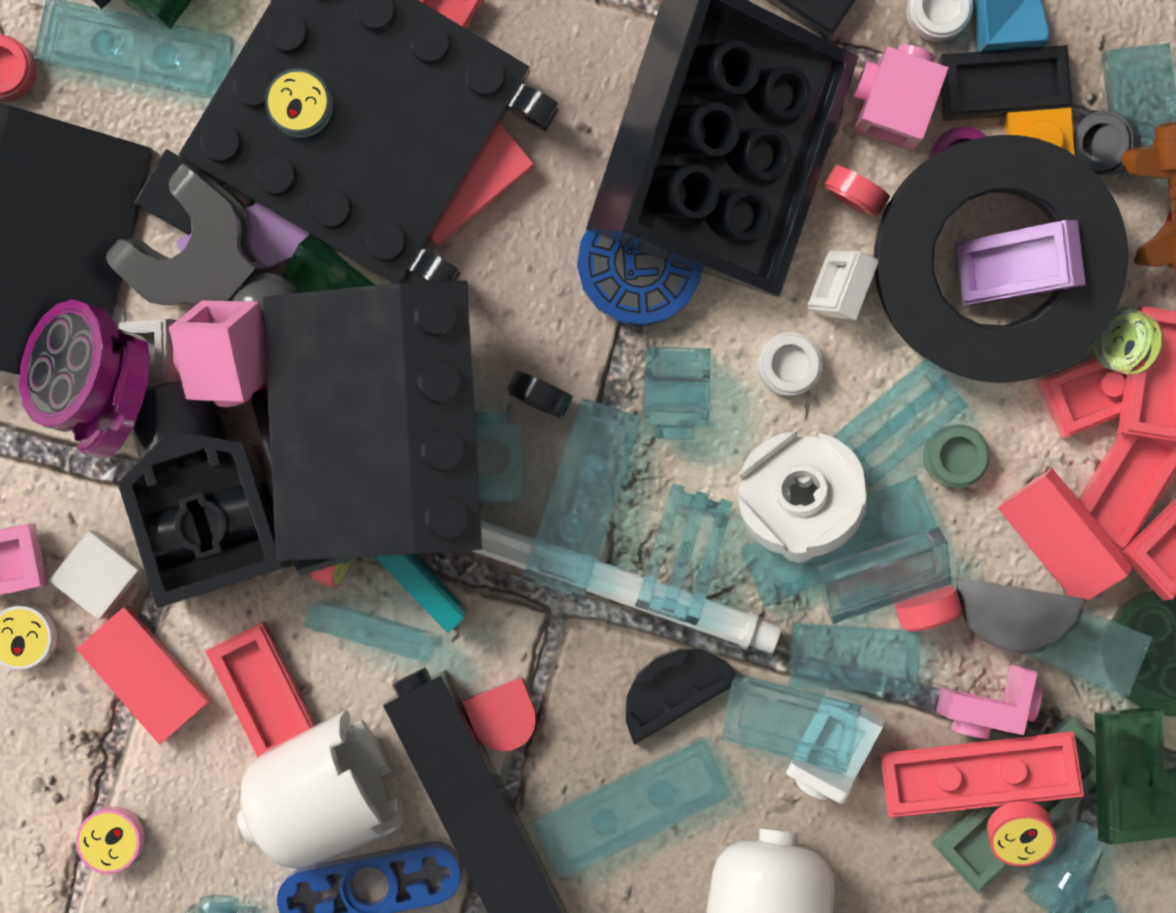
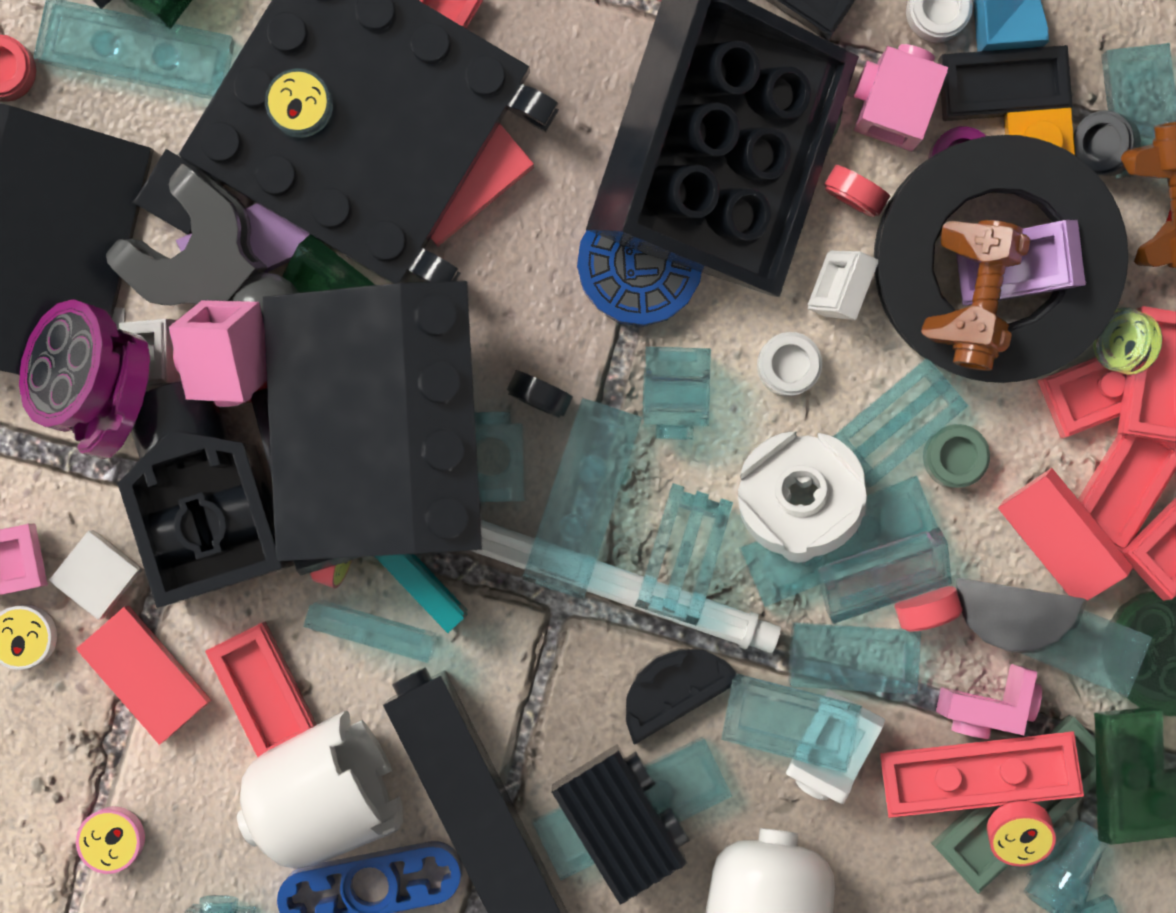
(502, 715): coral tile -> none
(620, 822): none -> black brick
(977, 330): none -> dark orange piece

